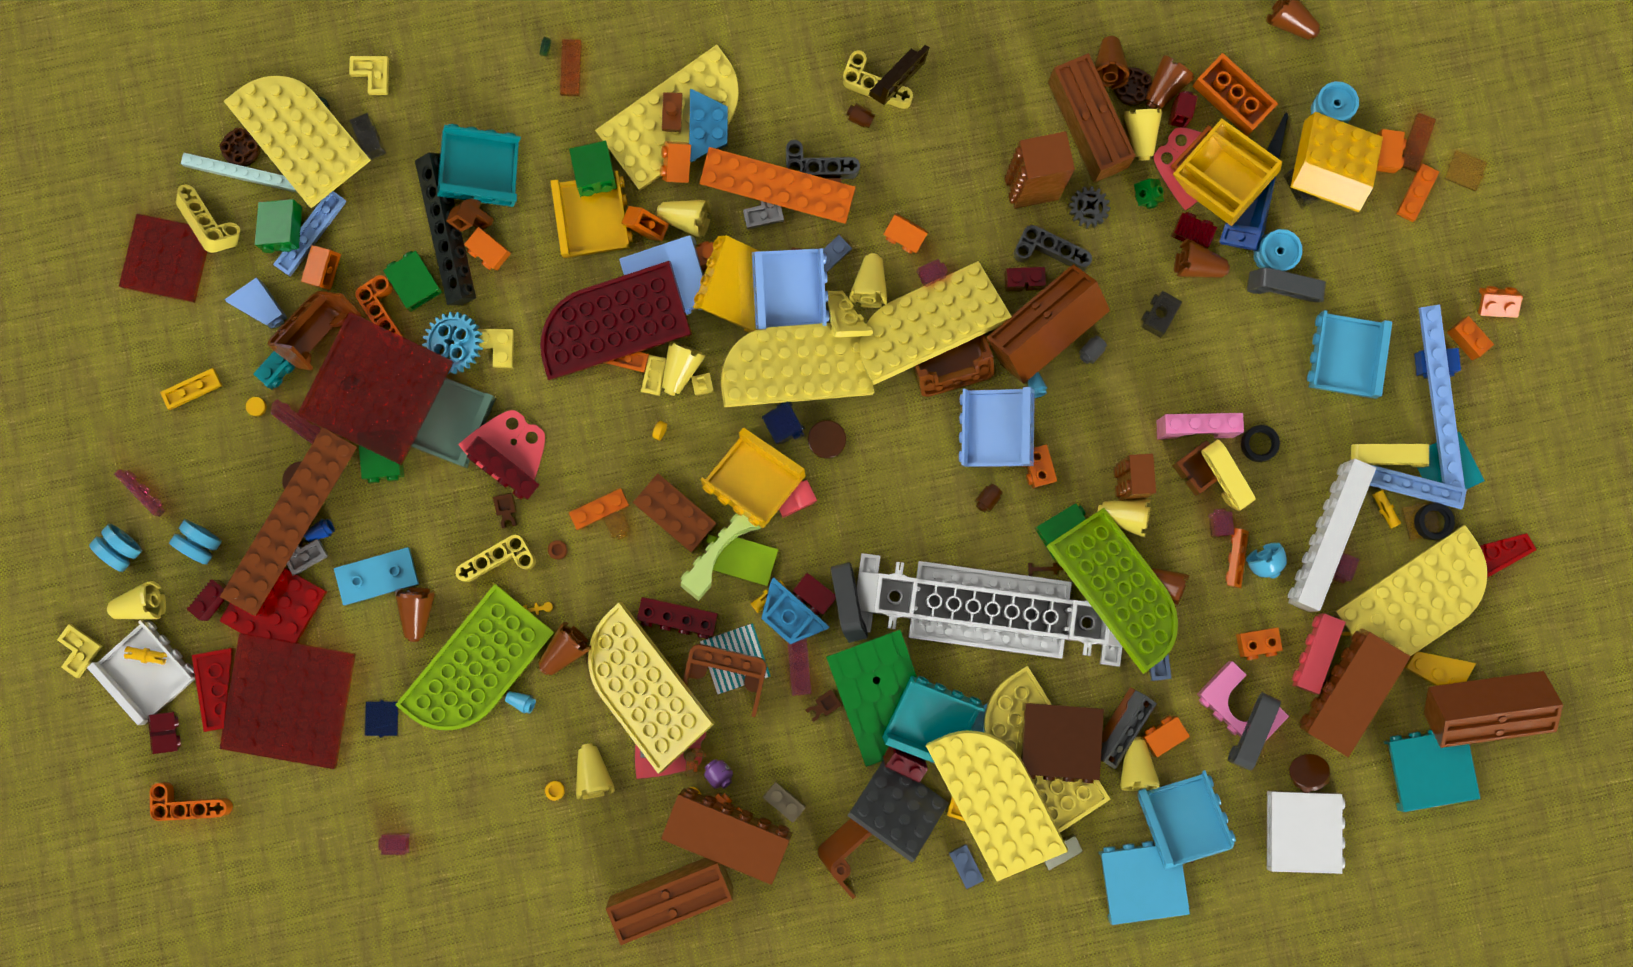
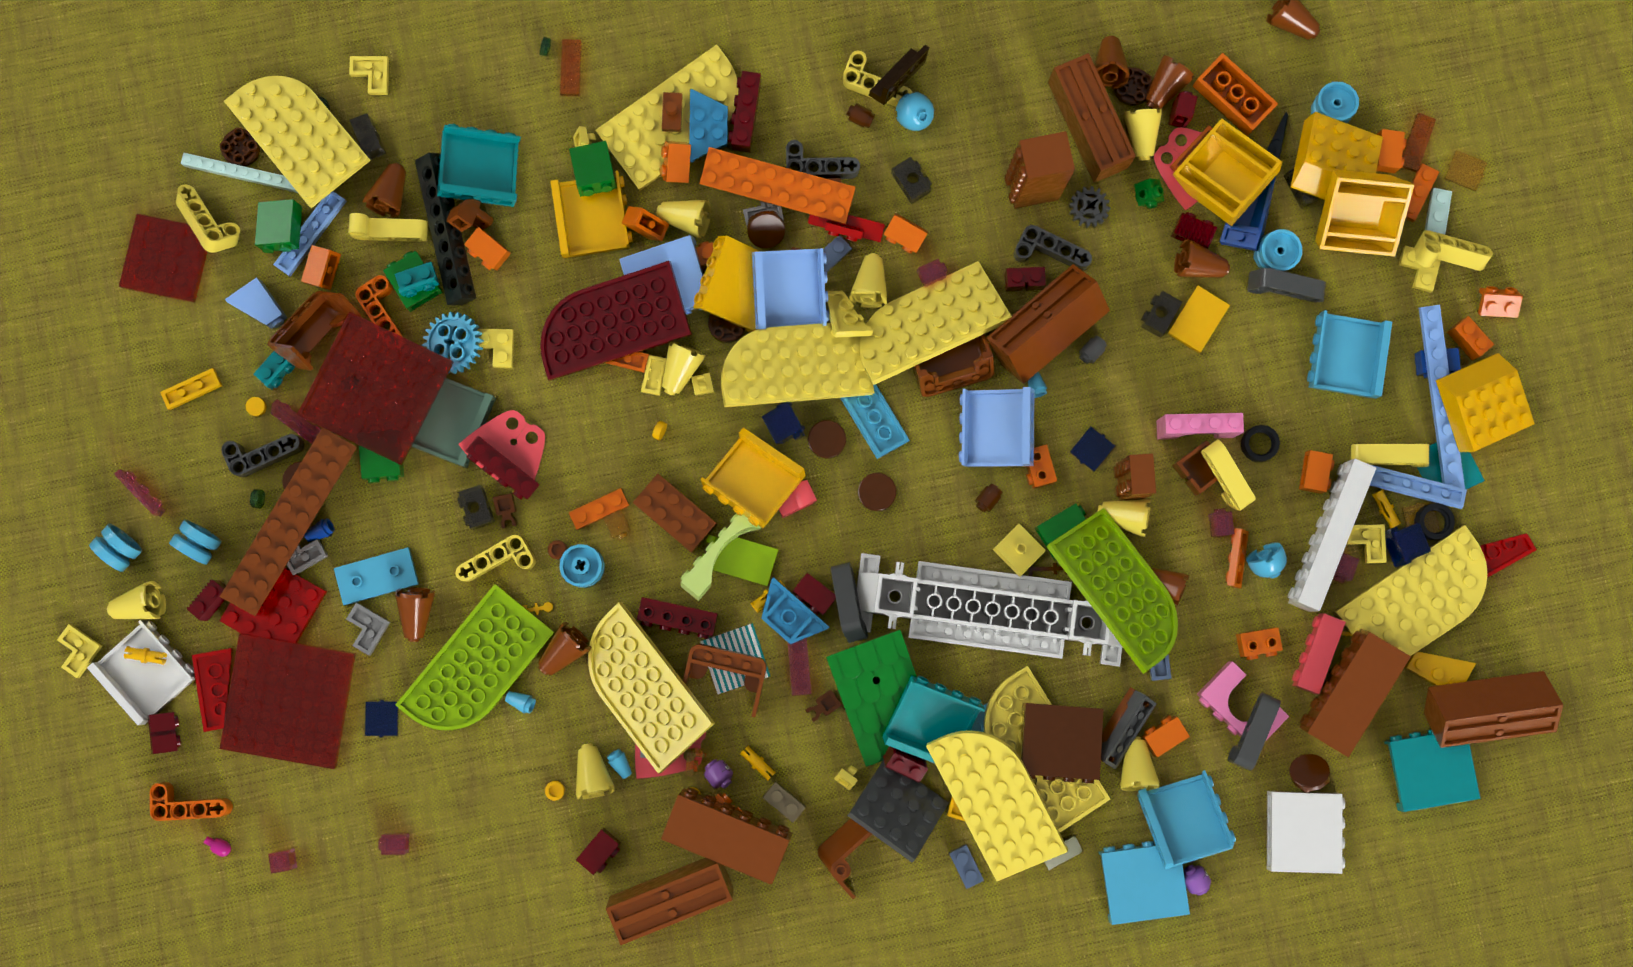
(218, 846): none -> dark pink cylinder
(257, 498): none -> clear green tile
(265, 451): none -> dark grey beam
(282, 860): none -> clear pink brick
(372, 627): none -> light grey plate
(386, 229): none -> light yellow beam
(387, 192): none -> dark orange cone
(417, 279): none -> teal bracket
(483, 515): none -> clear smoke brick
(571, 562): none -> medium azure wheel
(582, 138): none -> light yellow tile
(598, 851): none -> dark red piece
(619, 763): none -> medium azure cone
(724, 330): none -> reddish brown tile
(746, 111): none -> dark red brick
(757, 763): none -> yellow pin
(765, 229): none -> reddish brown tile
(846, 777): none -> light yellow tile
(854, 229): none -> red bracket
(876, 422): none -> medium azure plate
(877, 492): none -> reddish brown tile
(912, 191): none -> clear smoke brick
(915, 111): none -> medium azure cylinder
(1019, 550): none -> light yellow plate
(1092, 449): none -> clear blue piece
(1196, 880): none -> medium lavender head
(1198, 319): none -> yellow tile
(1316, 472): none -> orange brick
(1363, 213): none -> yellow slope
(1373, 539): none -> light yellow plate
(1406, 543): none -> clear blue plate
(1425, 277): none -> light yellow plate
(1438, 210): none -> light aqua plate
(1452, 250): none -> light yellow beam
(1484, 403): none -> yellow slope

